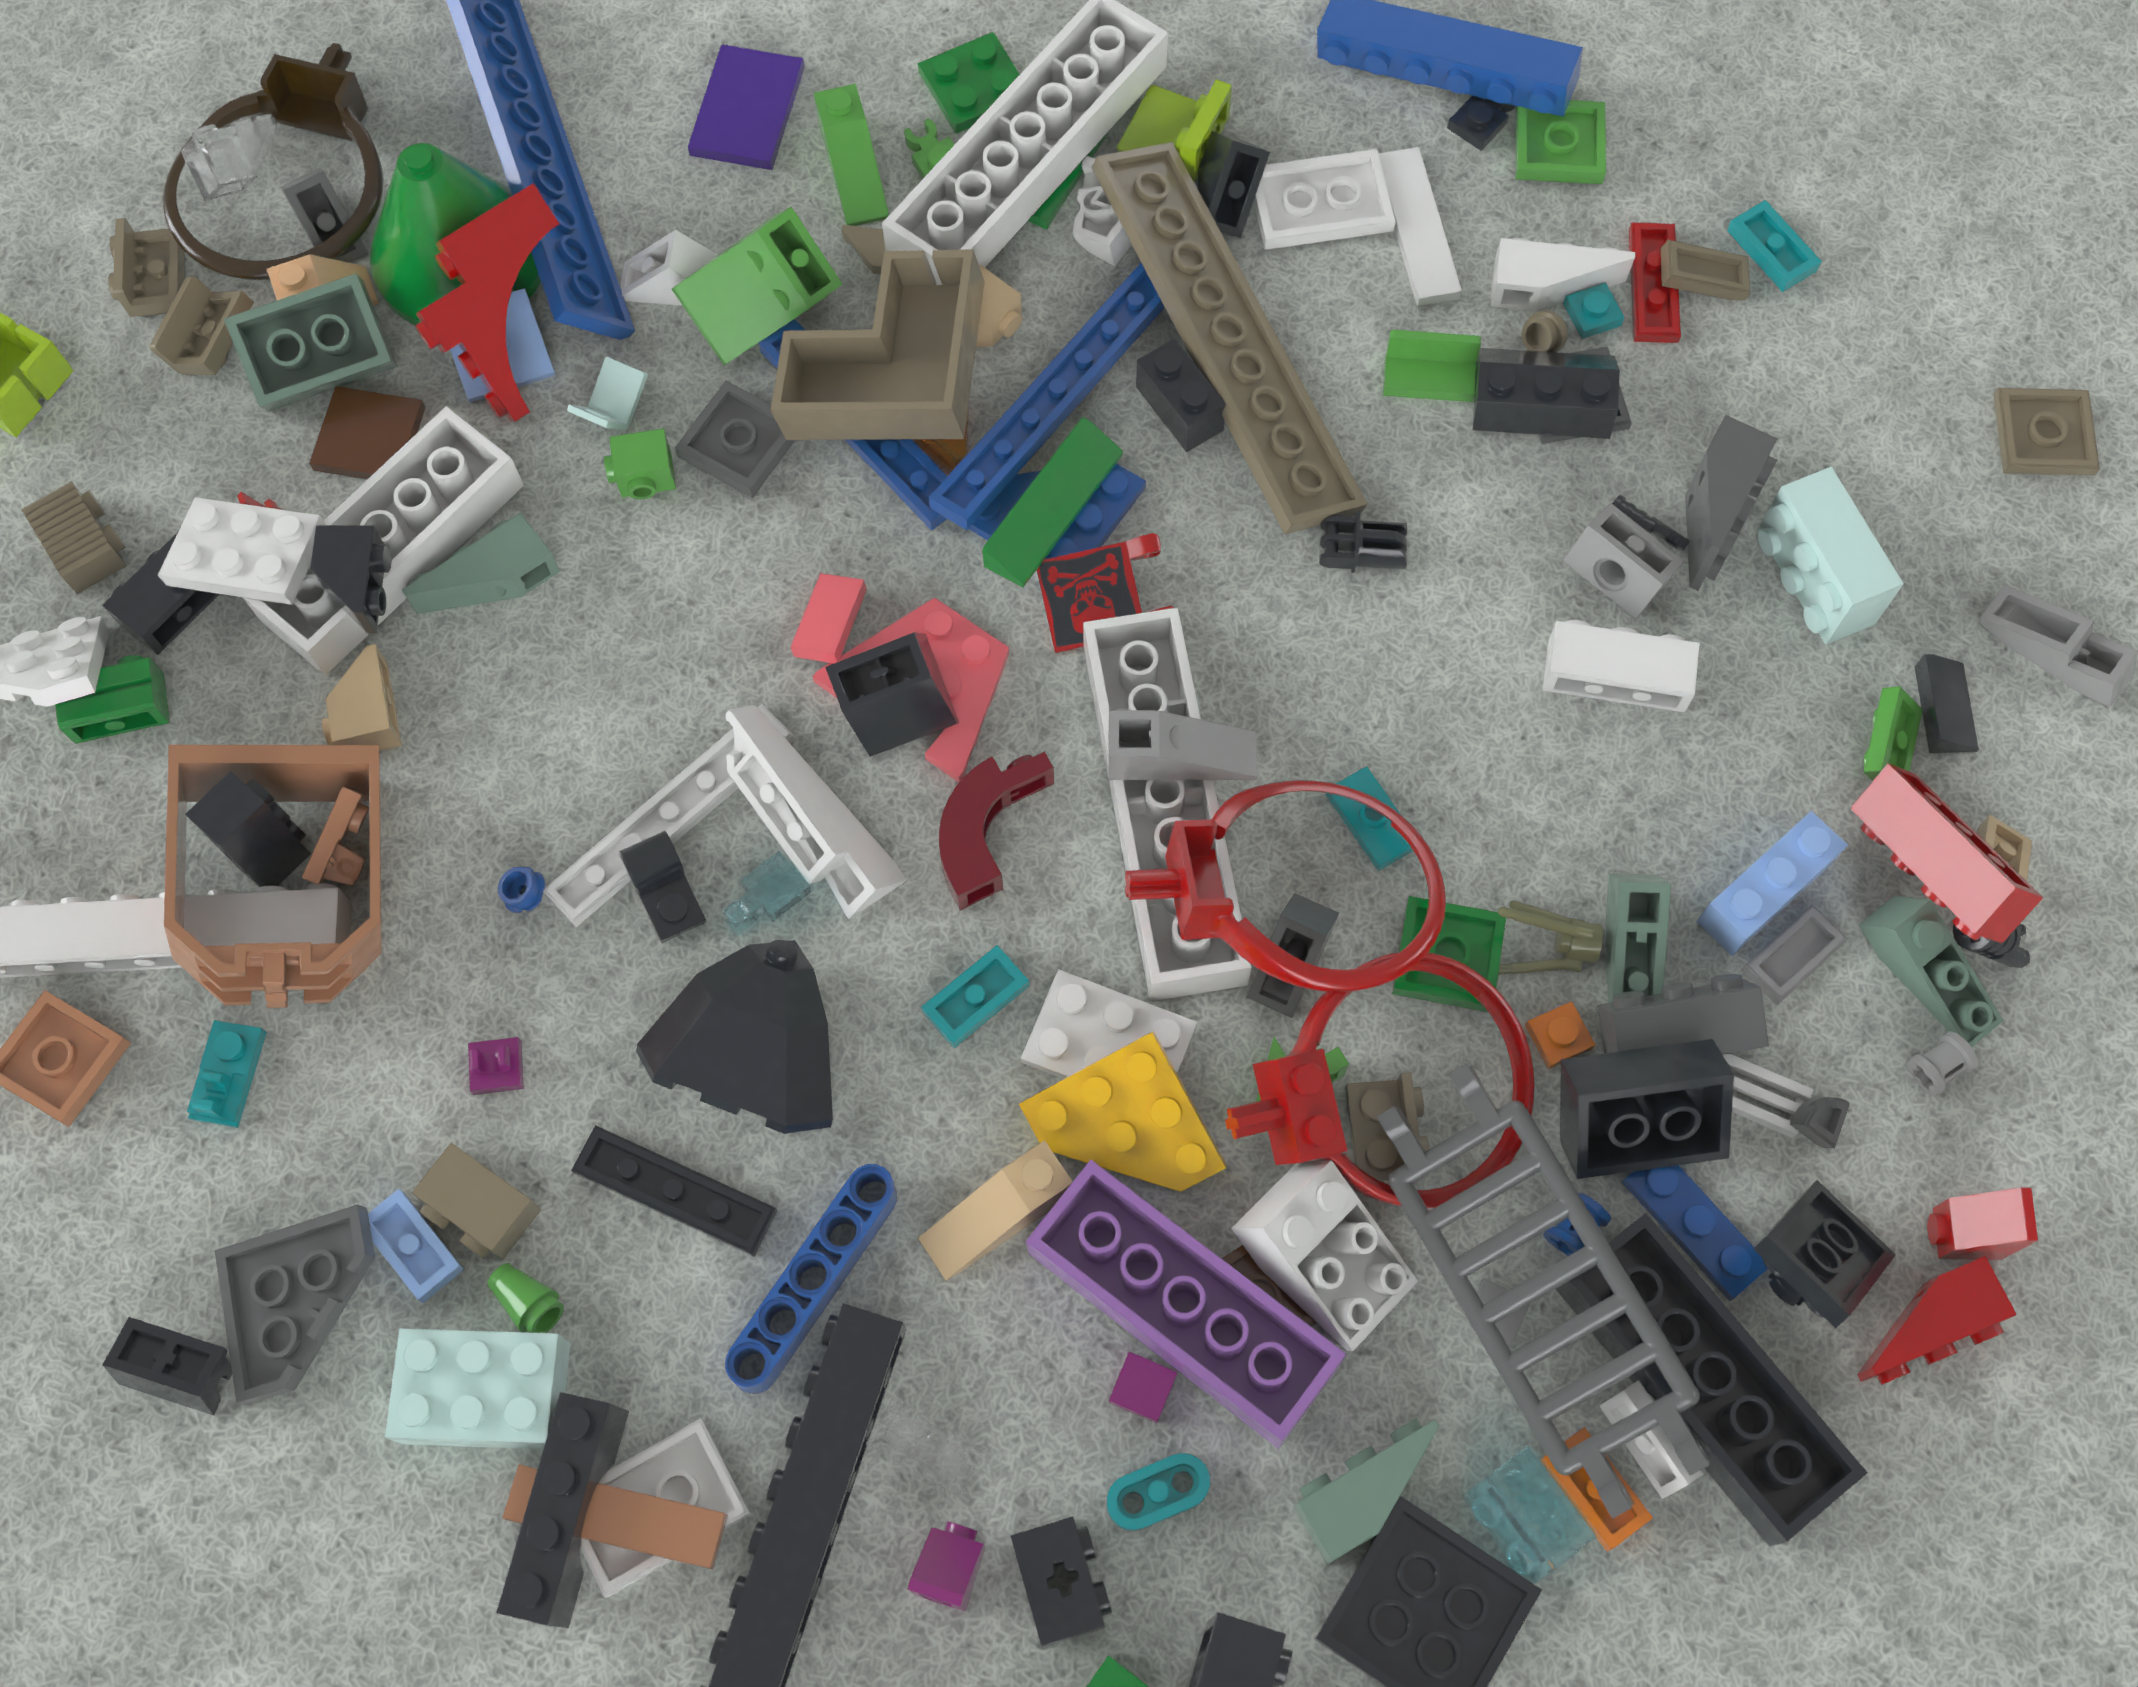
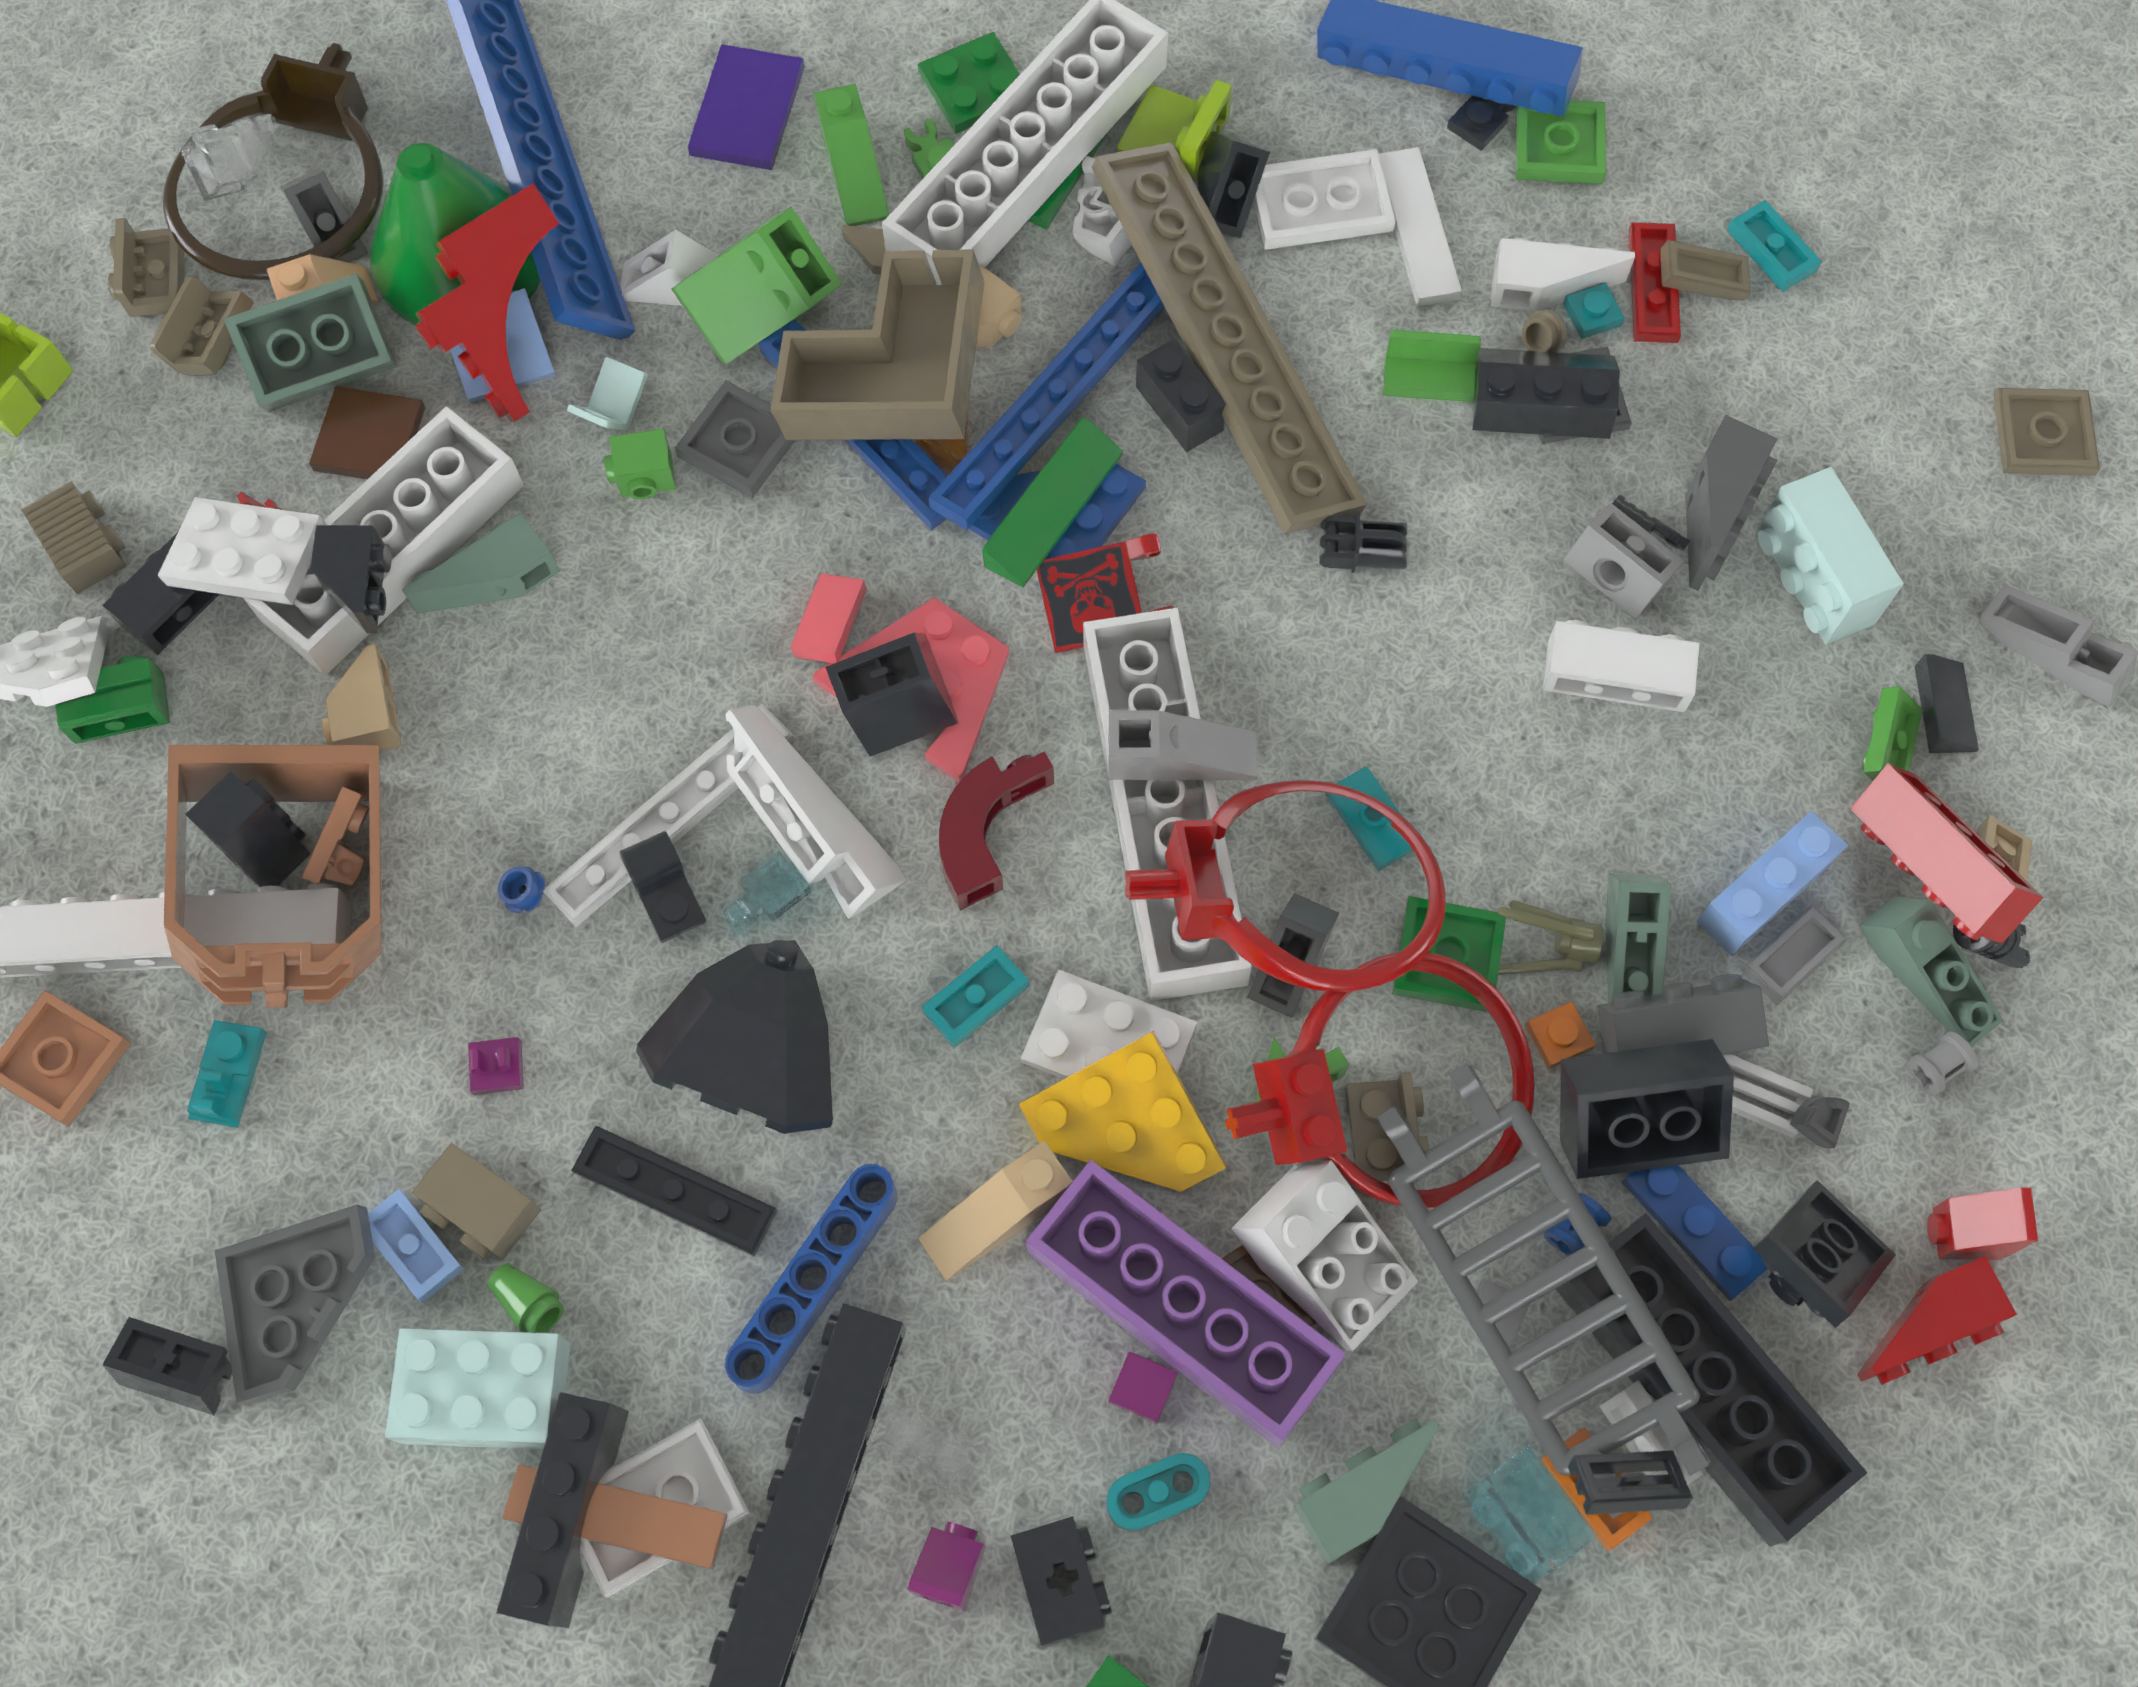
(1634, 1490): none -> black tile

